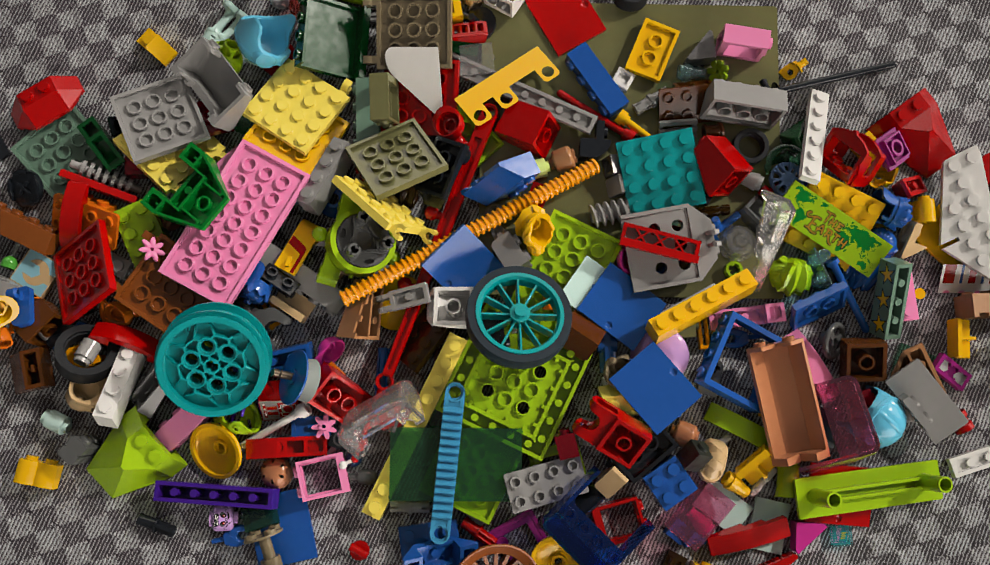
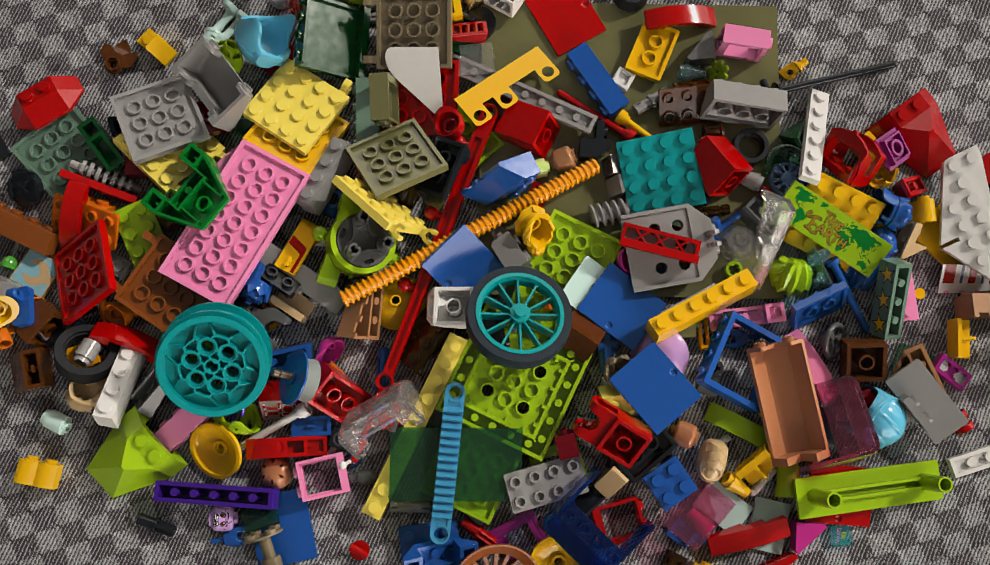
(80, 449): dark grey brick -> none
(119, 54): none -> reddish brown plate
(152, 246): bright pink plant -> none
(327, 429): bright pink plant -> none
(405, 298): light grey hinge -> none
(680, 15): none -> red slope
(693, 121): light grey tile -> none
(694, 455): pearl dark grey brick -> none

